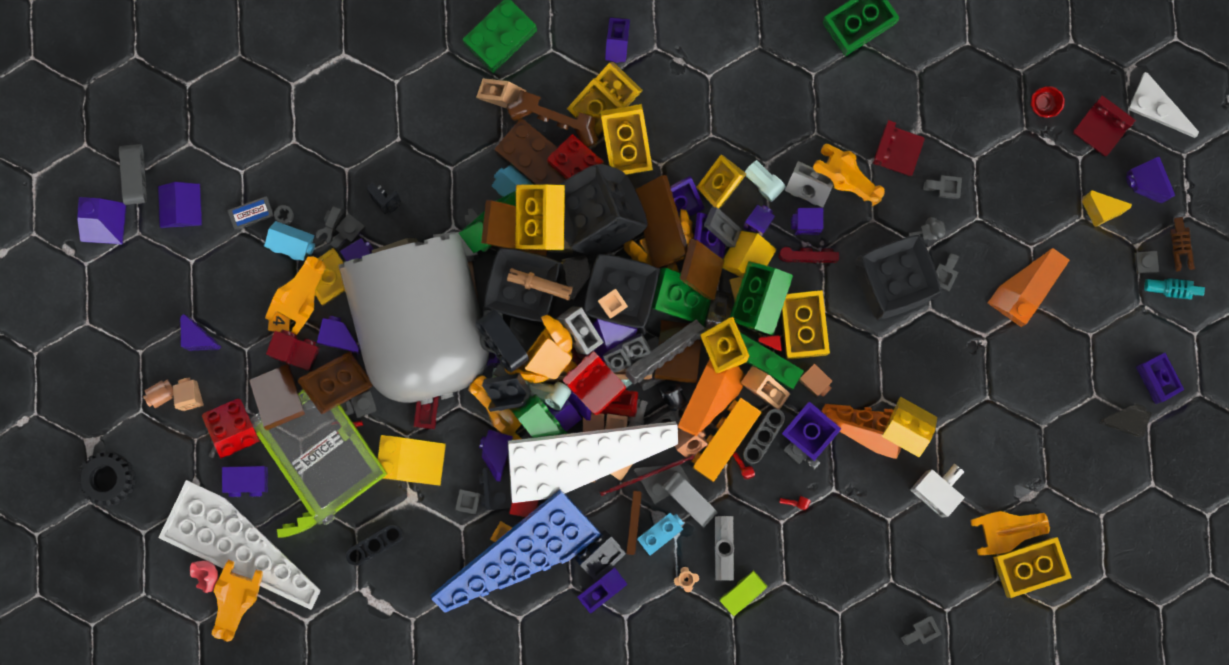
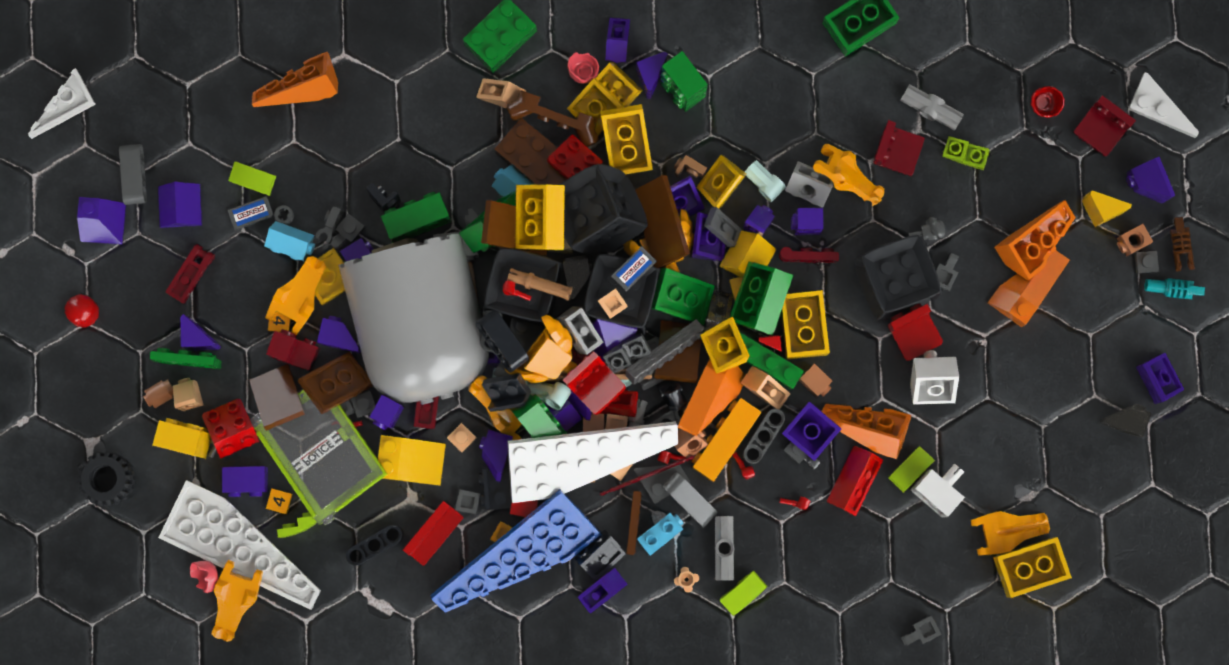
(70, 100): none -> white wing
(81, 310): none -> red hair
(182, 438): none -> yellow brick
(185, 358): none -> green plate
(189, 274): none -> dark red plate
(252, 178): none -> lime slope
(279, 501): none -> light orange tile
(309, 83): none -> orange wedge
(386, 413): none -> dark purple brick
(416, 217): none -> green brick
(433, 533): none -> red panel
(461, 437): none -> light nougat plate
(509, 289): none -> red hand
(583, 67): none -> coral hair
(633, 268): none -> tile
(650, 72): none -> dark purple slope
(665, 456): none -> red hand
(683, 82): none -> green brick
(693, 167): none -> medium nougat bracket
(702, 269): reddish brown tile -> none
(855, 480): none -> red panel
(910, 427): yellow slope -> none
(911, 469): none -> lime slope
(915, 332): none -> red bracket
(932, 107): none -> light grey piece
(934, 379): none -> white brick
(946, 186): dark grey plate -> none
(966, 153): none -> lime slope
(1032, 244): none -> orange wedge
(1142, 236): none -> nougat brick

